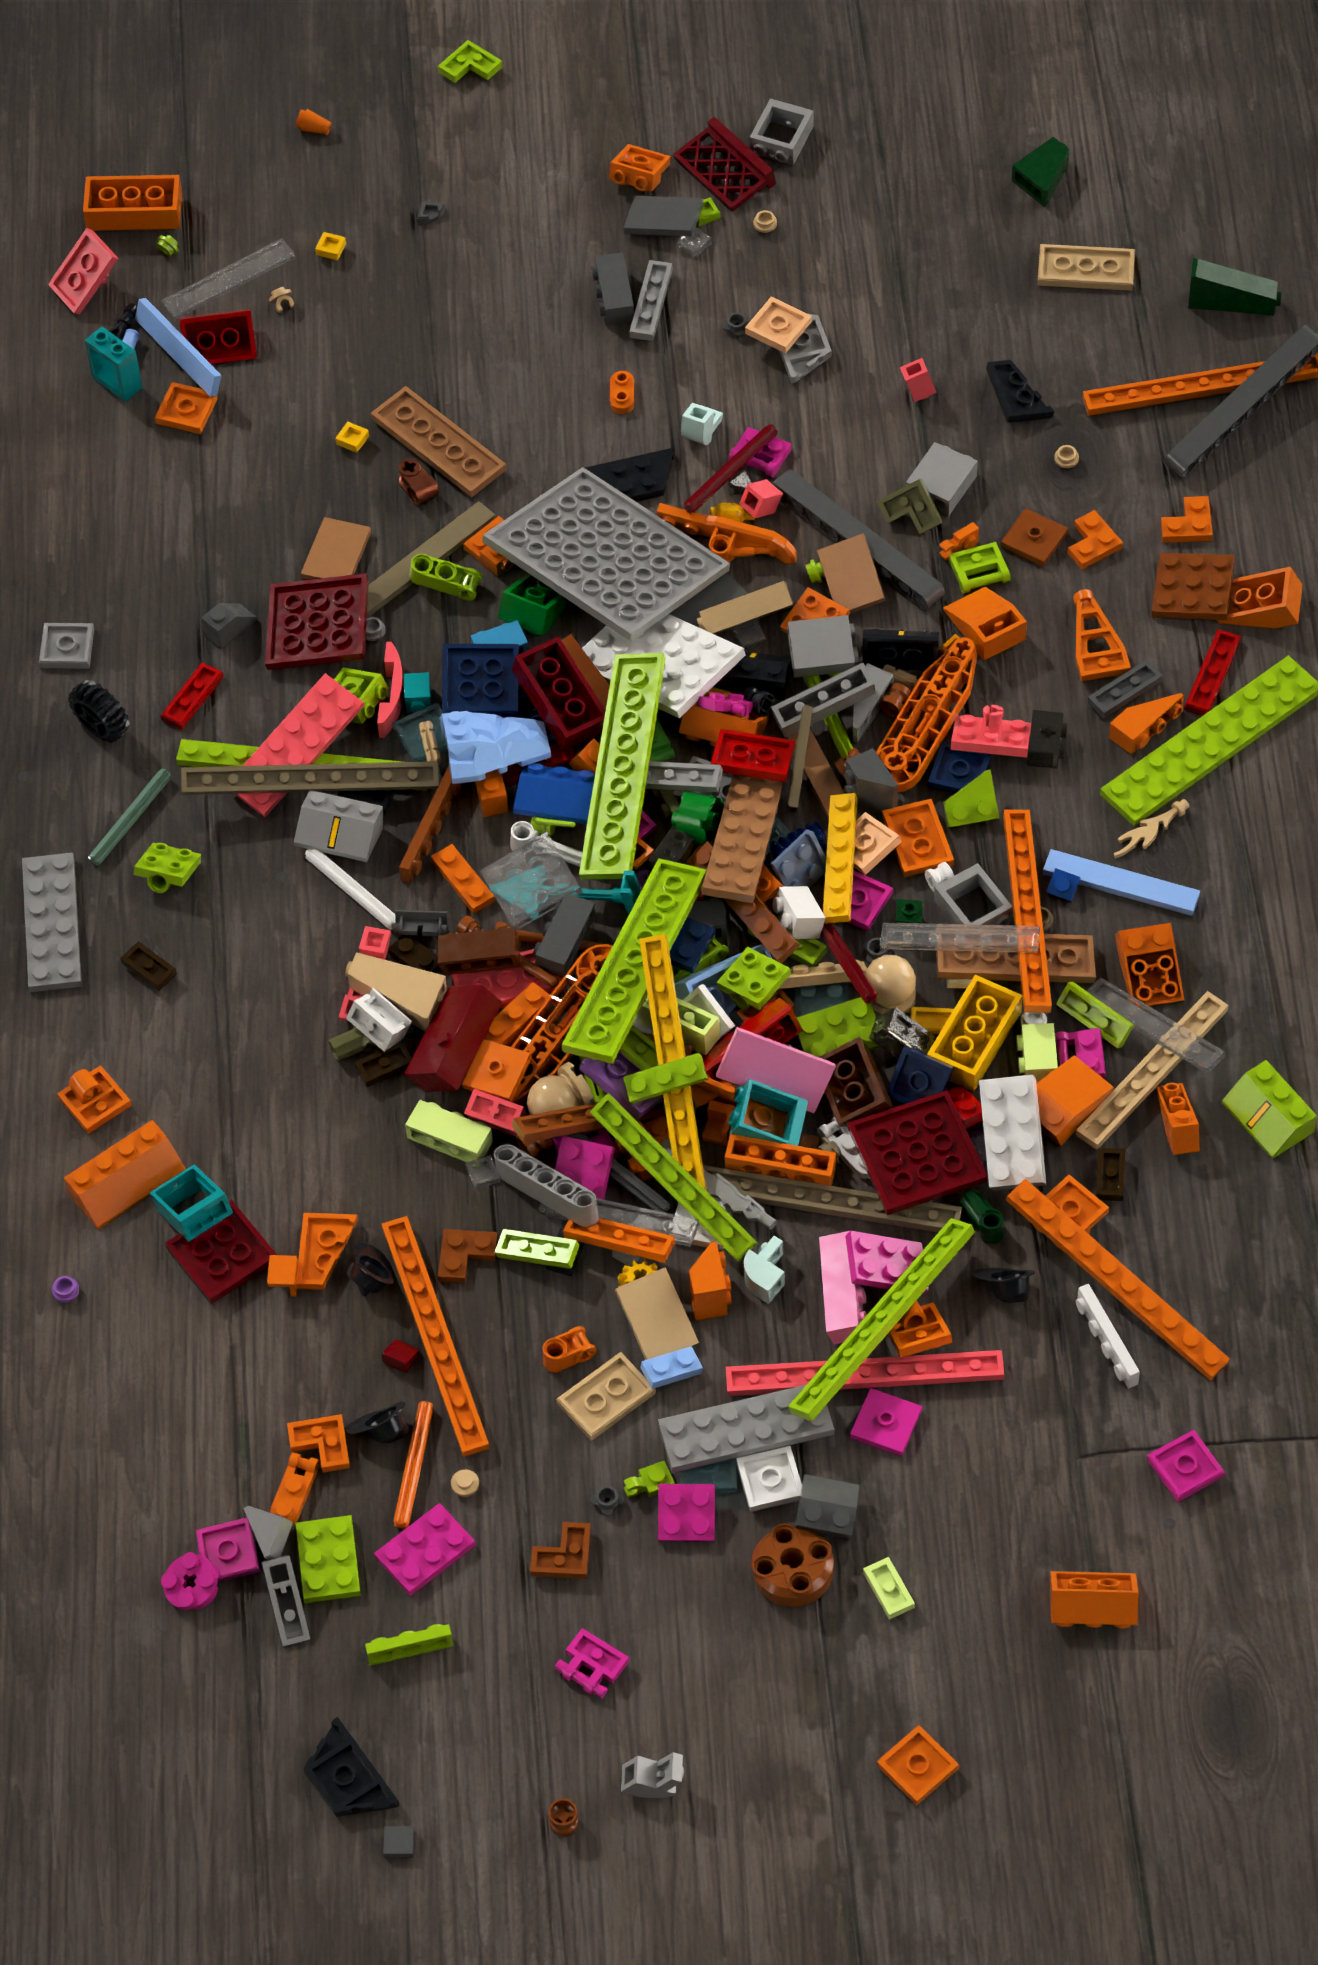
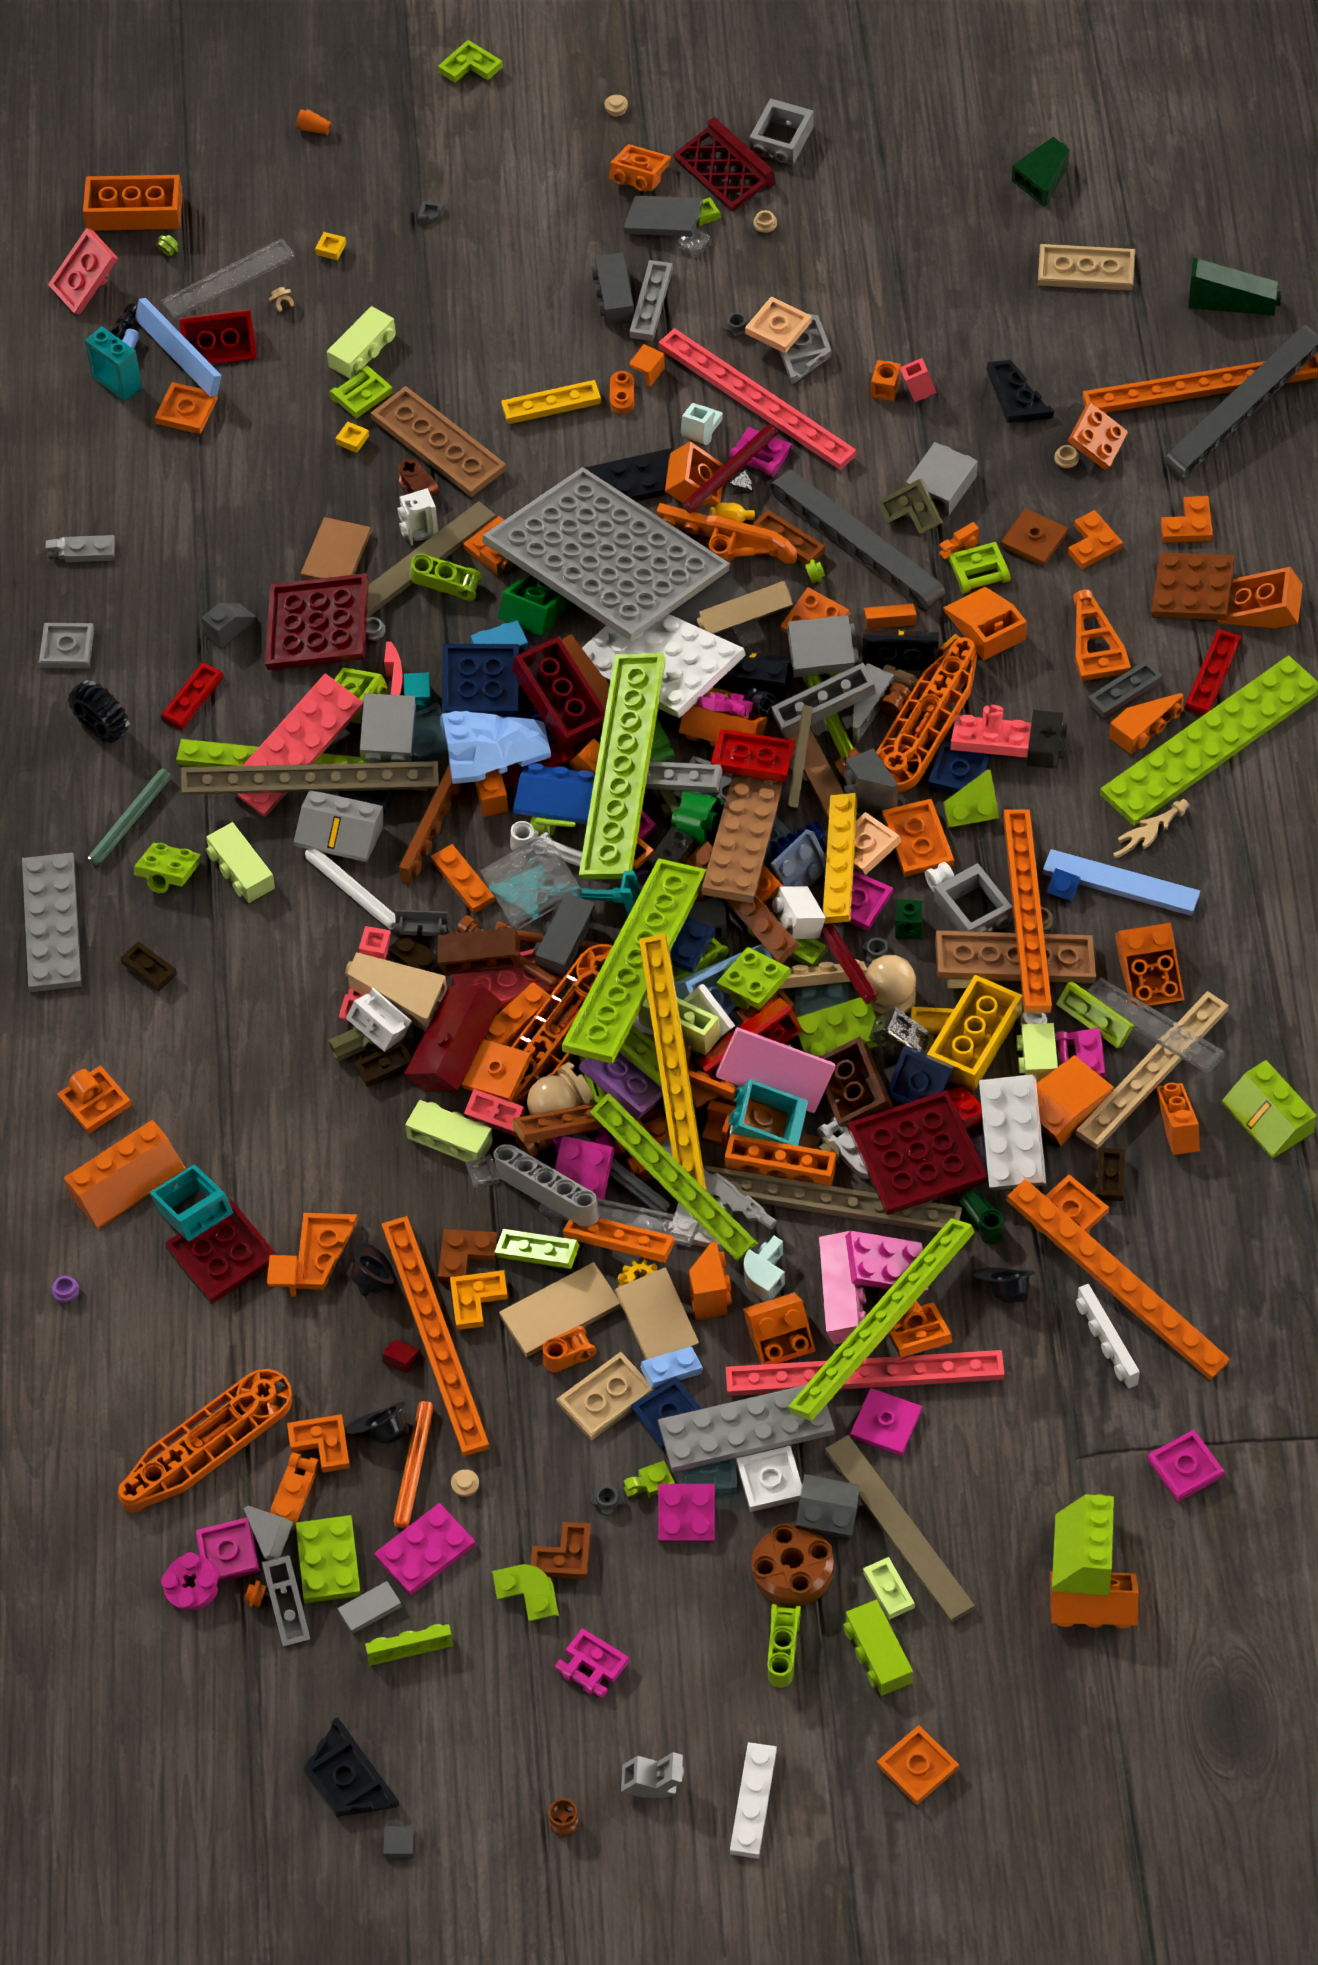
(82, 548): none -> light grey hinge
(206, 1440): none -> orange beam
(239, 863): none -> yellowish green brick
(255, 1594): none -> orange plate
(361, 342): none -> yellowish green brick
(364, 396): none -> lime plate
(369, 1607): none -> light grey tile
(387, 728): none -> light grey brick
(417, 516): none -> white hinge
(429, 742): tan axle -> none
(471, 1291): none -> light orange plate
(531, 1583): none -> lime plate
(551, 402): none -> yellow plate
(560, 1307): none -> tan tile
(616, 105): none -> tan plate
(649, 362): none -> orange panel
(663, 1402): none -> dark blue plate
(665, 1078): lime plate -> none
(689, 470): none -> orange slope
(753, 1800): none -> white plate
(757, 399): none -> coral plate
(760, 498): coral brick -> none
(779, 1329): none -> orange slope
(784, 1627): none -> lime piece
(806, 546): none -> dark orange plate
(851, 574): medium nougat tile -> none
(878, 1648): none -> lime brick
(885, 380): none -> orange brick
(890, 616): none -> orange slope
(900, 1529): none -> dark tan tile
(960, 937): clear tile -> none
(1084, 1546): none -> lime slope
(1097, 436): none -> orange plate

